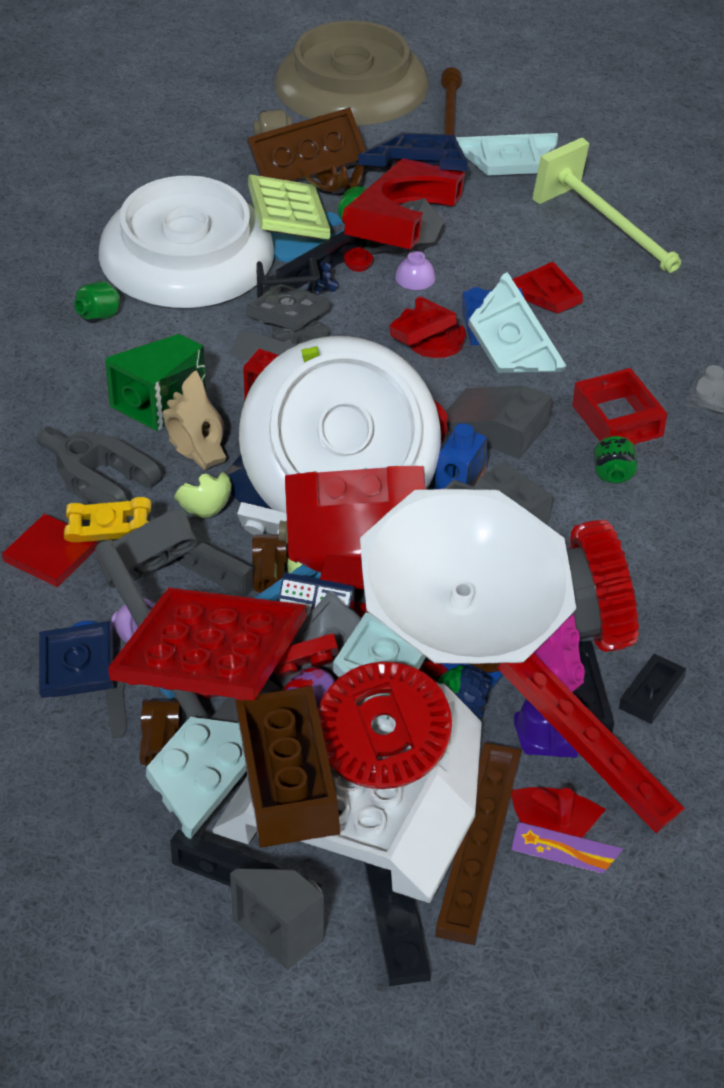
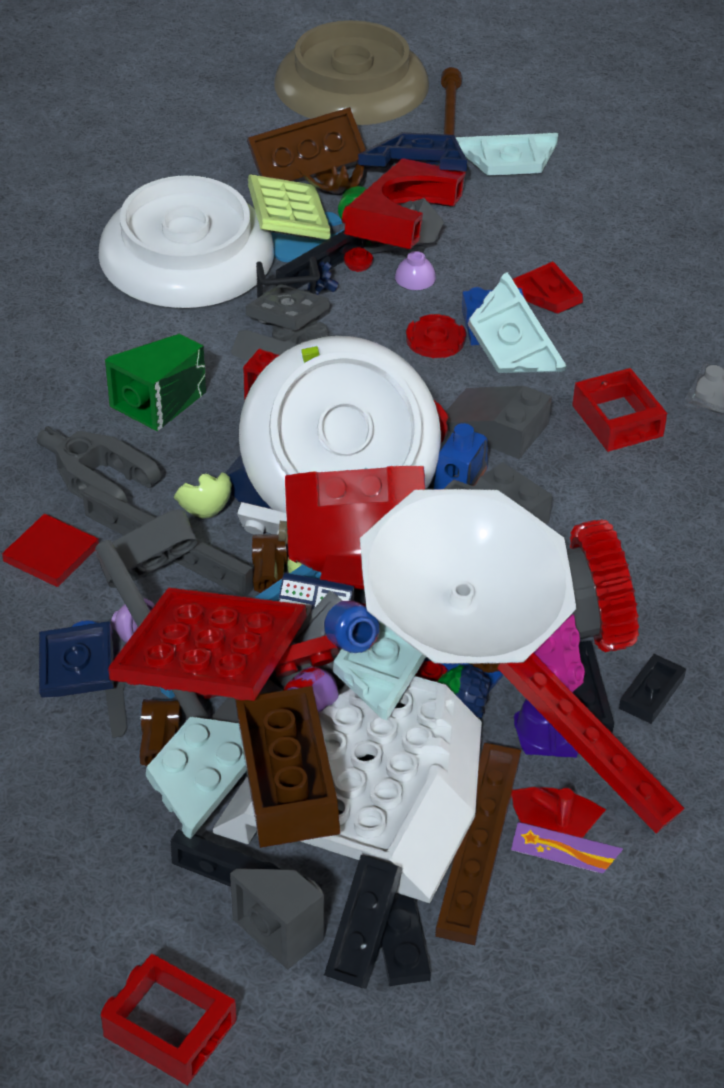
(96, 301): green head -> none
(106, 519): yellow plate -> none
(195, 424): tan piece -> none
(200, 1043): none -> red window
(271, 120): dark tan head -> none
(351, 627): none -> blue head
(363, 921): none -> black plate
(420, 719): red piece -> none
(421, 322): red wing -> none
(563, 171): yellowish green tile -> none
(613, 457): green head -> none

